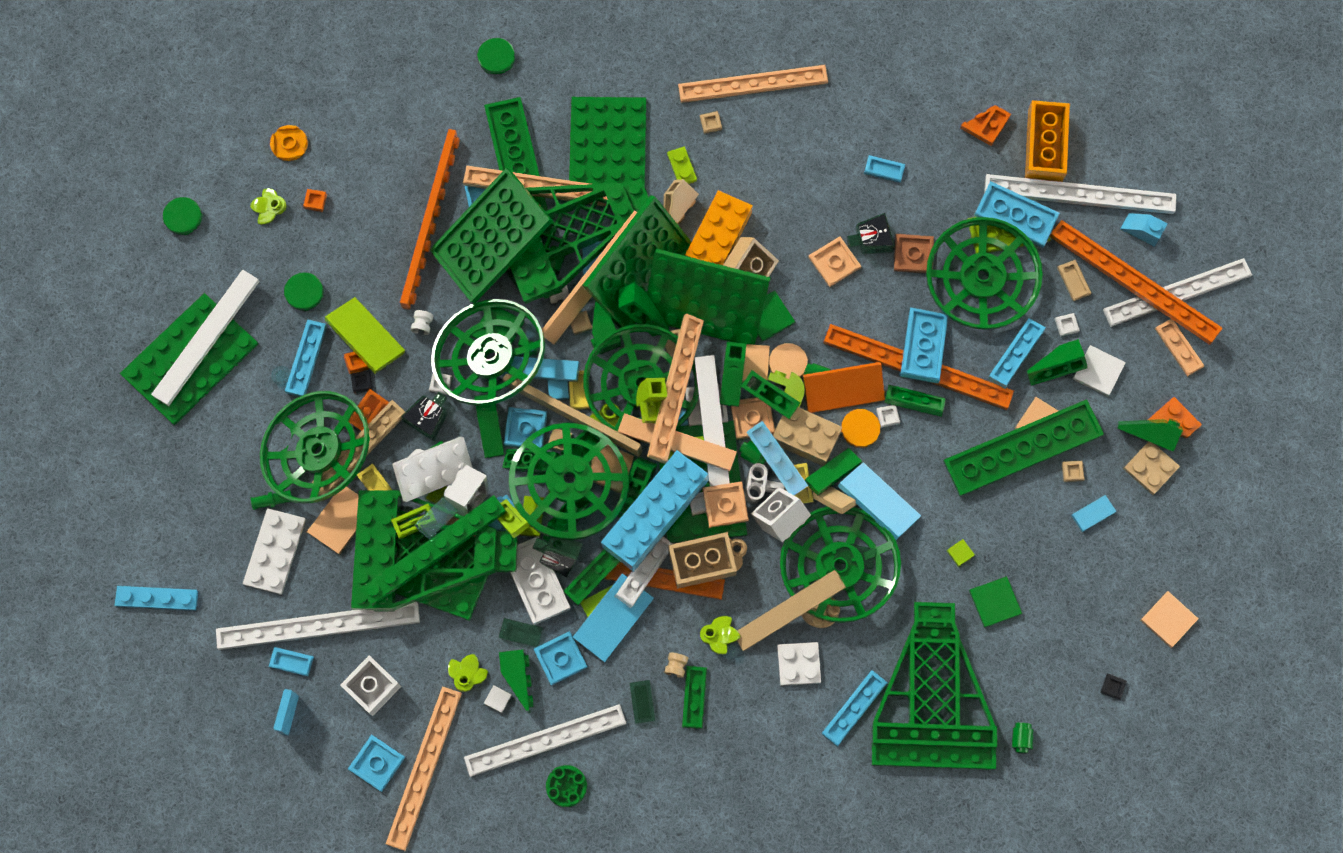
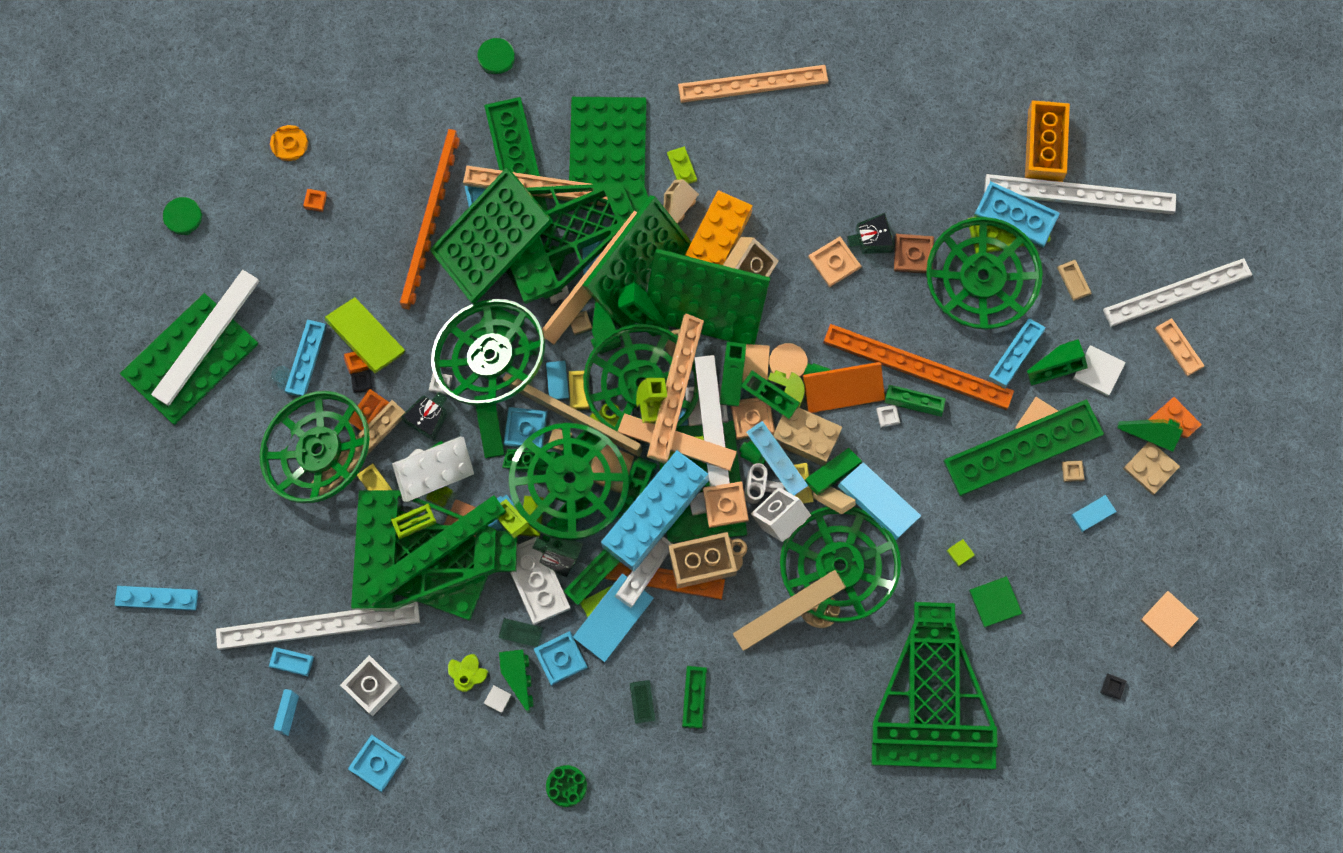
(265, 206): lime plate -> none
(270, 499): green pin -> none
(274, 551): white plate -> none
(303, 291): green tile -> none
(337, 521): light nougat tile -> none
(422, 321): white wheel -> none
(423, 768): light nougat tile -> none
(436, 518): clear light blue tile -> none
(467, 490): white brick -> none
(531, 332): clear light blue tile -> none
(545, 740): white tile -> none
(550, 369): medium azure tile -> none
(676, 664): tan wheel -> none
(710, 122): tan tile -> none
(723, 634): lime plate -> none
(732, 651): clear light blue tile -> none
(774, 317): green tile -> none
(799, 664): white plate -> none
(854, 708): medium azure tile -> none
(860, 428): light orange tile -> none
(884, 169): medium azure tile -> none
(924, 345): medium azure tile -> none
(987, 125): orange wing -> none
(1022, 737): green brick -> none
(1067, 324): white tile -> none
(1136, 282): orange plate -> none
(1144, 227): medium azure slope -> none

